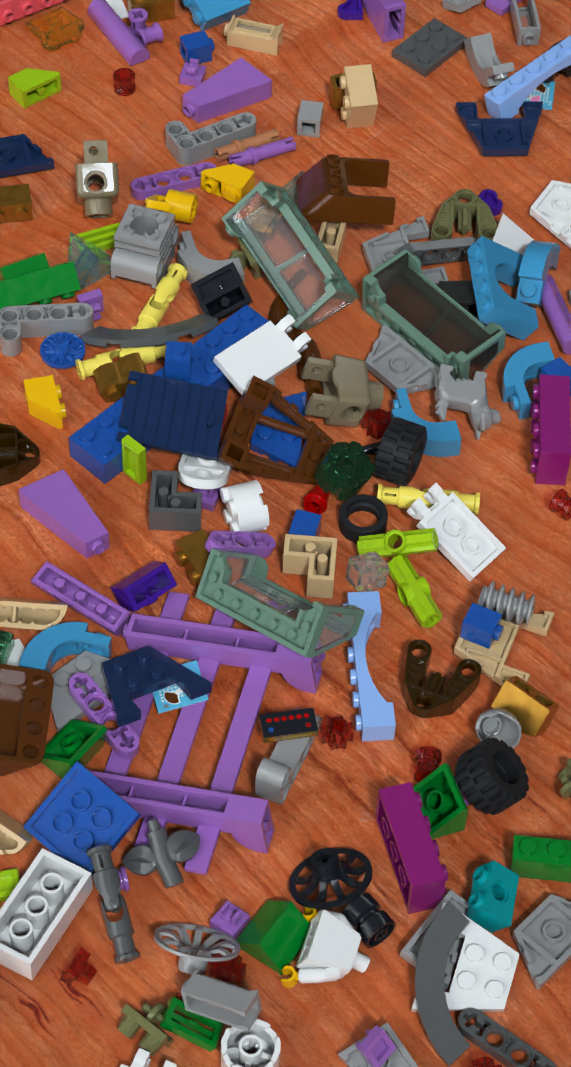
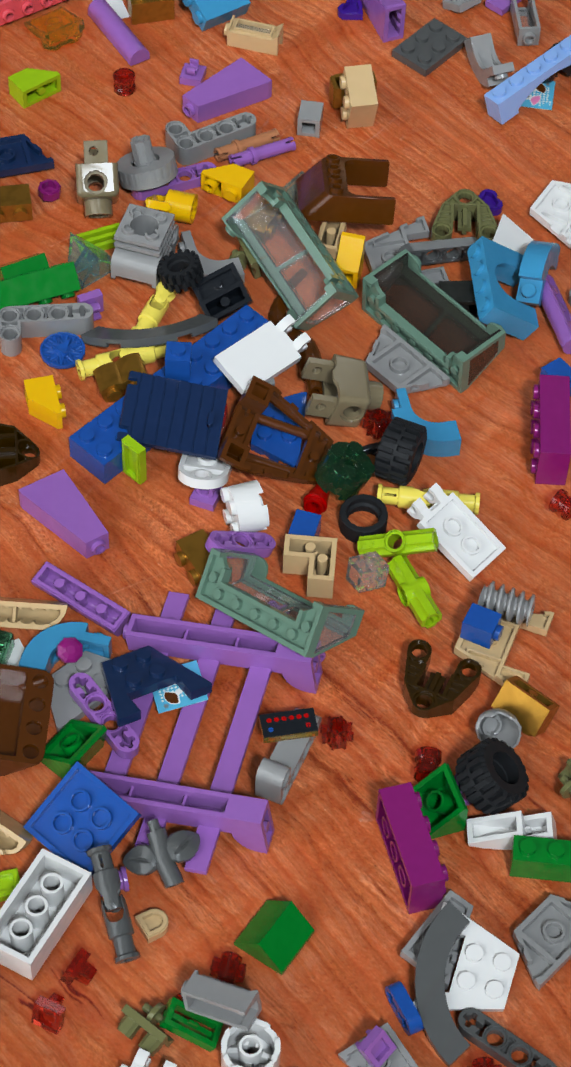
(49, 190): none -> magenta tile
(49, 1013): none -> clear red tile
(69, 650): none -> magenta tile
(138, 19): medium lavender bush -> none
(144, 586): dark purple brick -> none
(146, 165): none -> light grey piece
(150, 34): medium lavender bush -> none
(152, 924): none -> tan tile
(171, 273): none -> black tyre
(171, 508): dark grey brick -> none
(194, 955): light grey wheel -> none
(196, 46): blue brick -> none
(230, 919): medium lavender tile -> none
(327, 869): black wheel -> none
(327, 950): white torso -> none
(351, 256): none -> yellow slope
(367, 918): black wheel -> none
(375, 714): light blue arch -> none
(404, 1008): none -> blue beam
(465, 396): light grey animal -> none
(492, 896): teal brick -> none
(499, 829): none -> white slope
(501, 135): dark blue wing -> none
(520, 369): dark azure arch -> none

